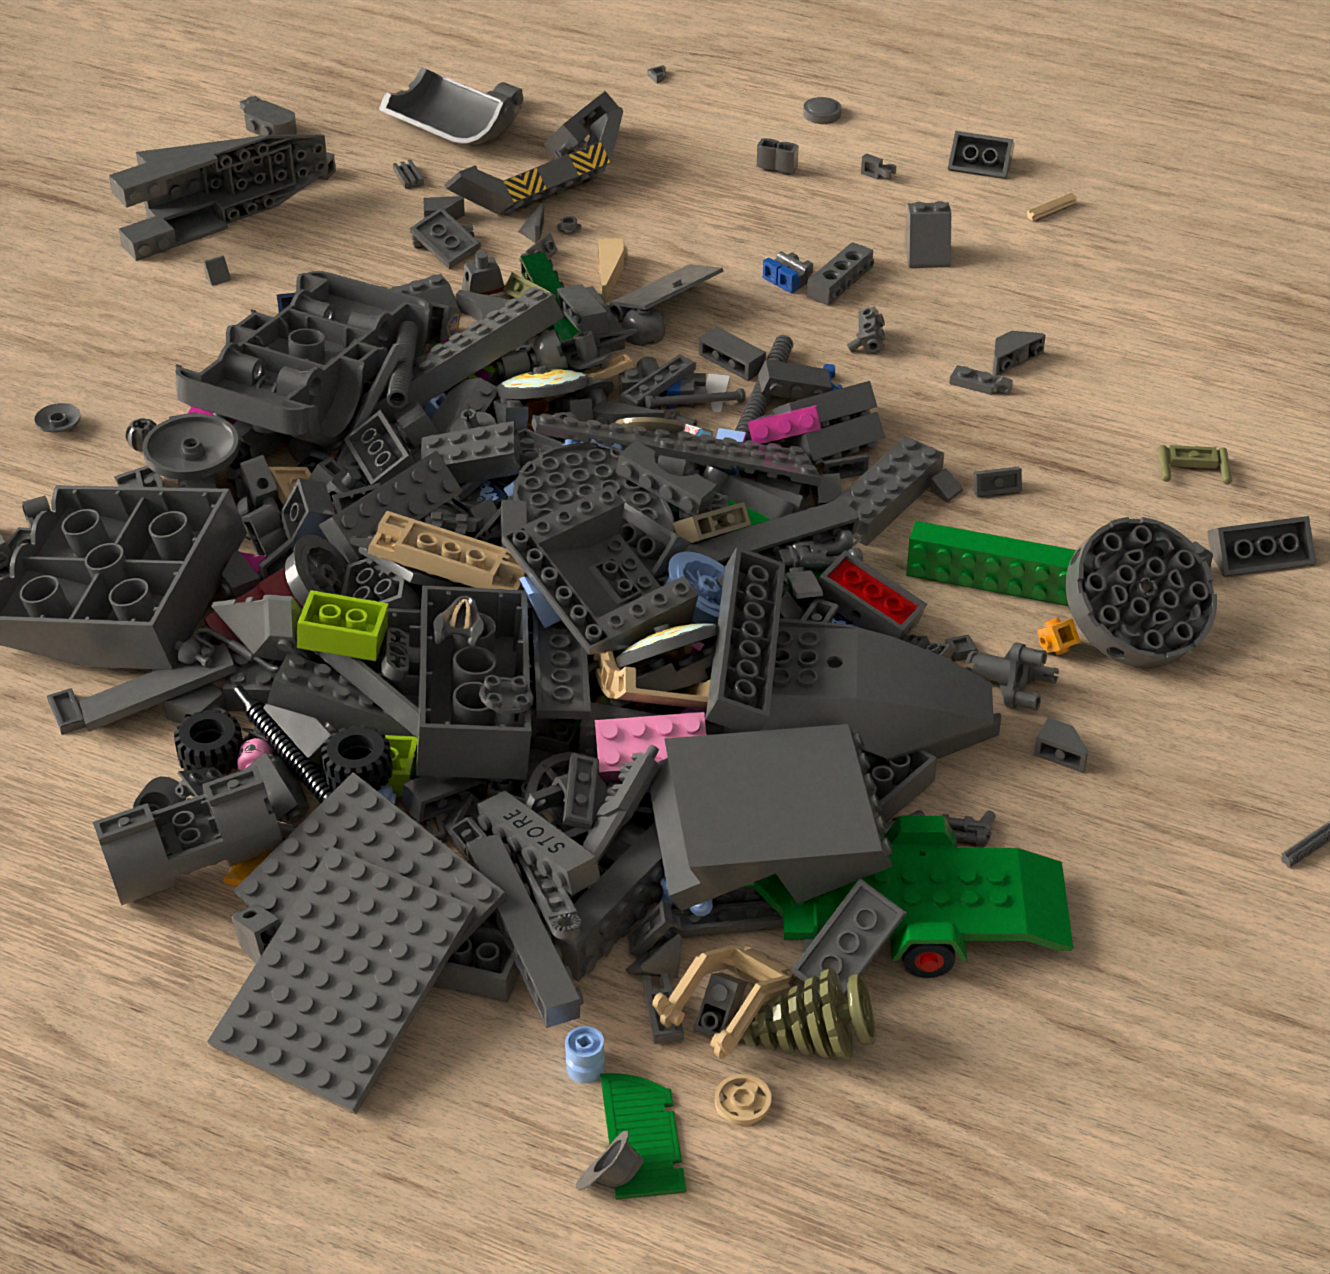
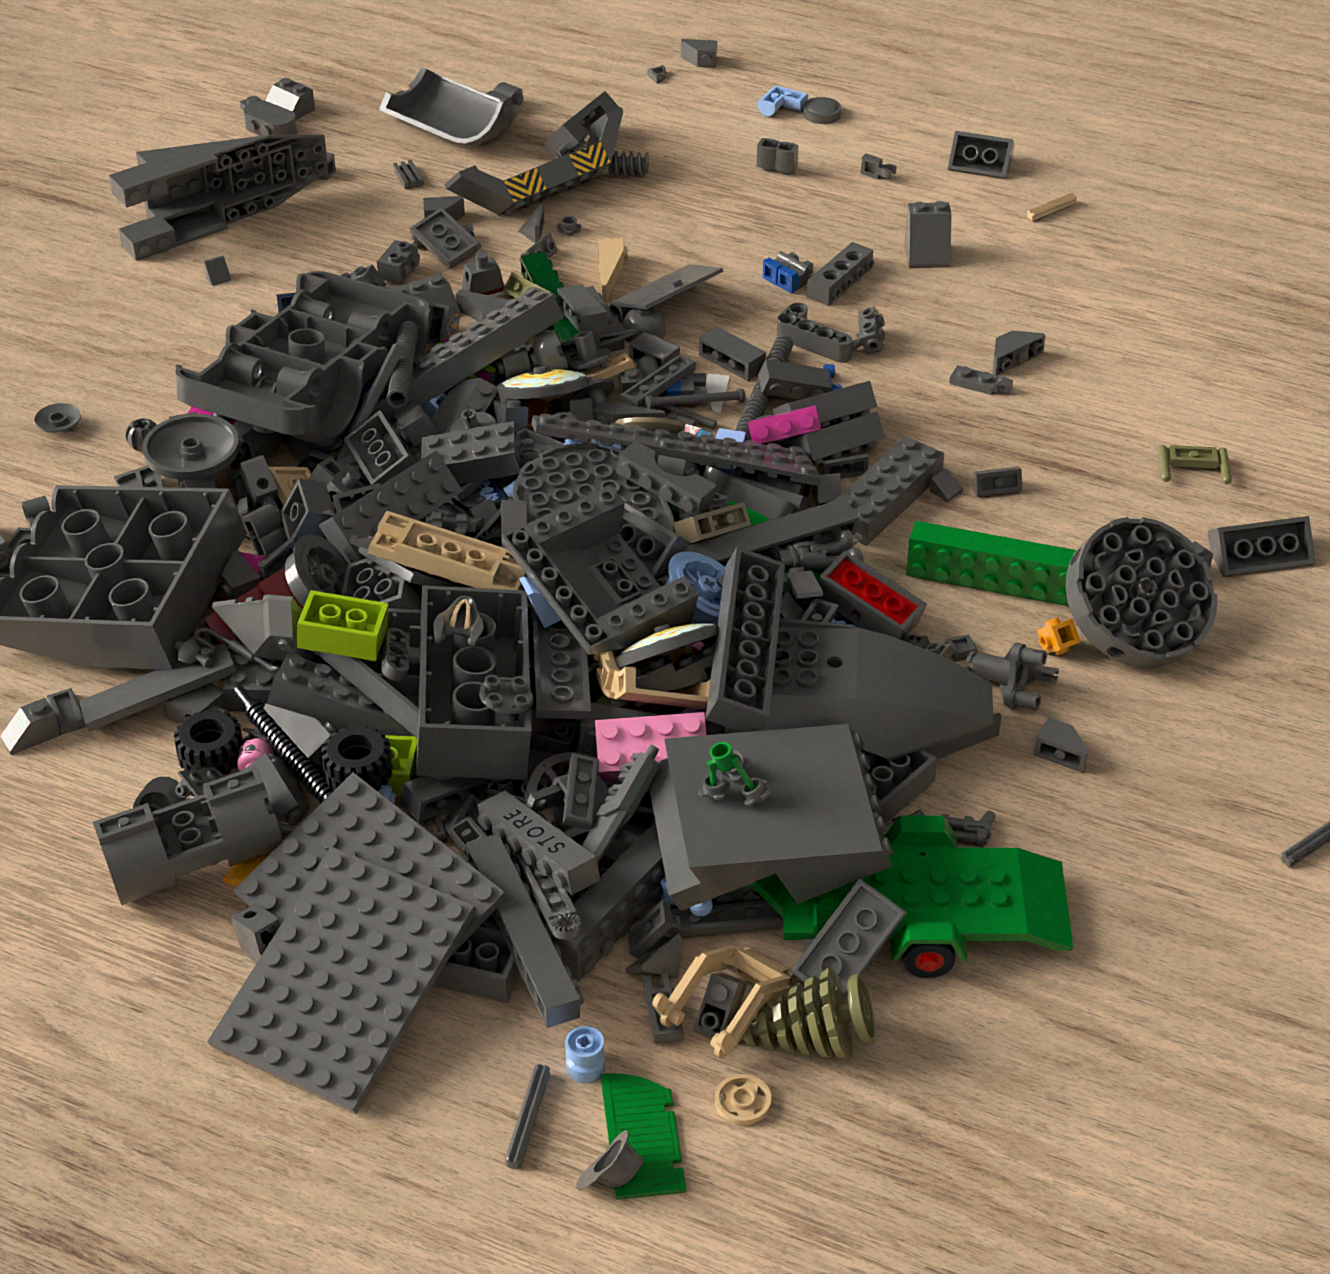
(30, 727): none -> dark grey slope
(292, 97): none -> dark grey slope
(367, 274): none -> dark grey bracket
(398, 261): none -> dark grey brick
(527, 1116): none -> dark grey axle
(628, 164): none -> dark grey piece
(652, 346): none -> dark grey brick
(700, 52): none -> dark grey slope
(704, 421): none -> dark grey bar
(735, 766): none -> plant
(783, 97): none -> light blue brick
(812, 335): none -> dark grey beam

